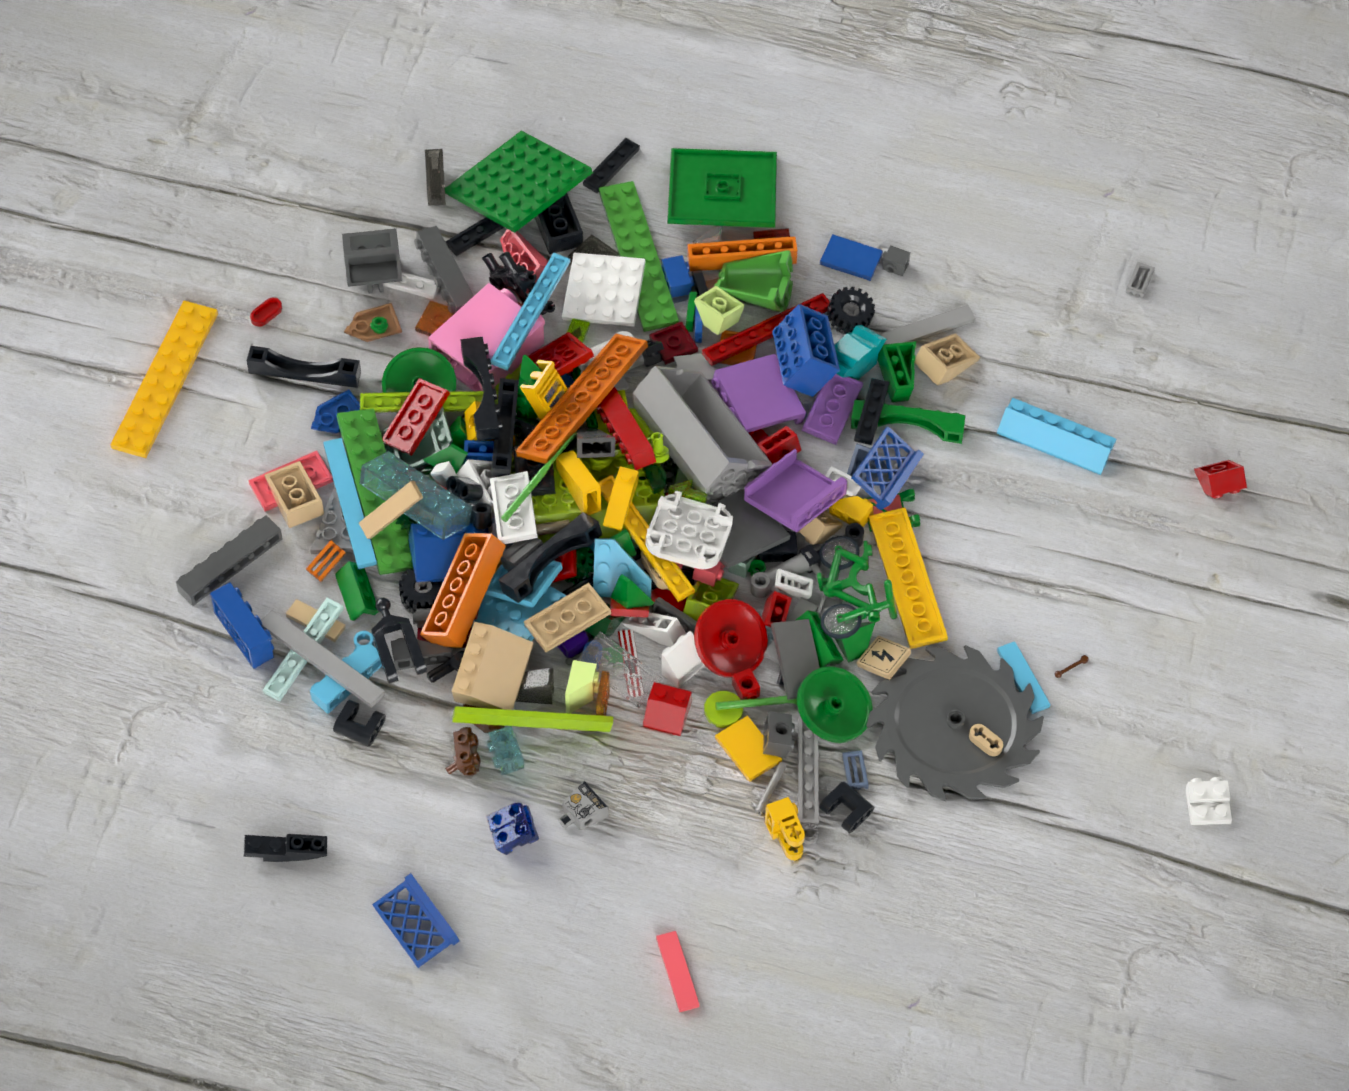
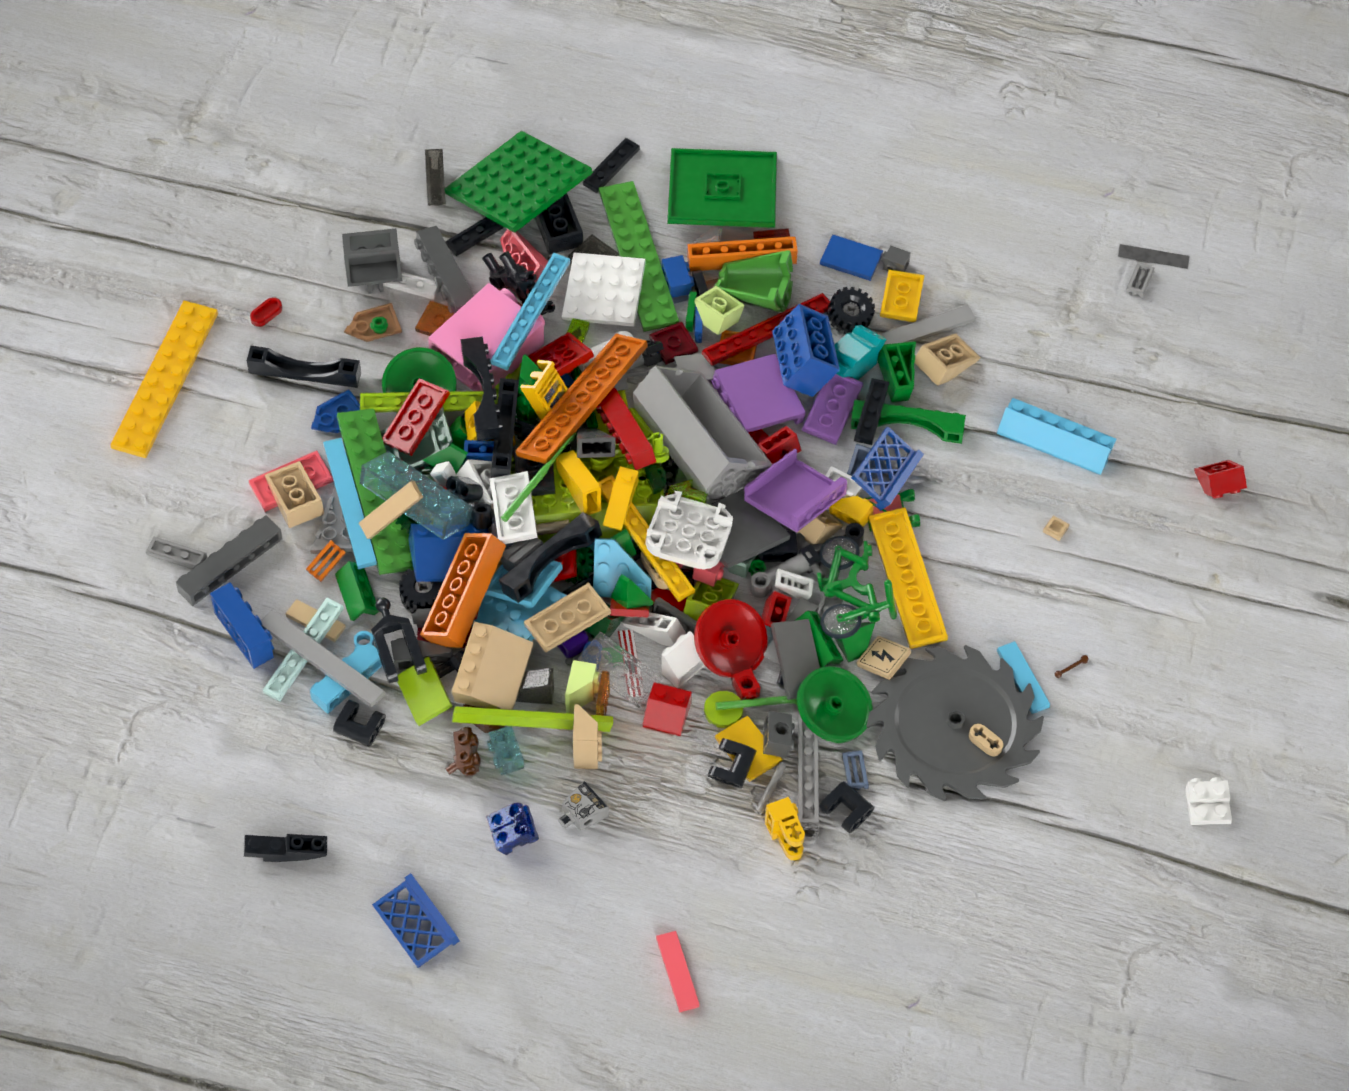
(175, 553): none -> light grey tile
(424, 693): none -> lime tile
(586, 740): none -> tan slope
(741, 765): none -> black connector
(902, 296): none -> yellow plate
(1056, 528): none -> tan tile
(1153, 256): none -> flat silver sticker

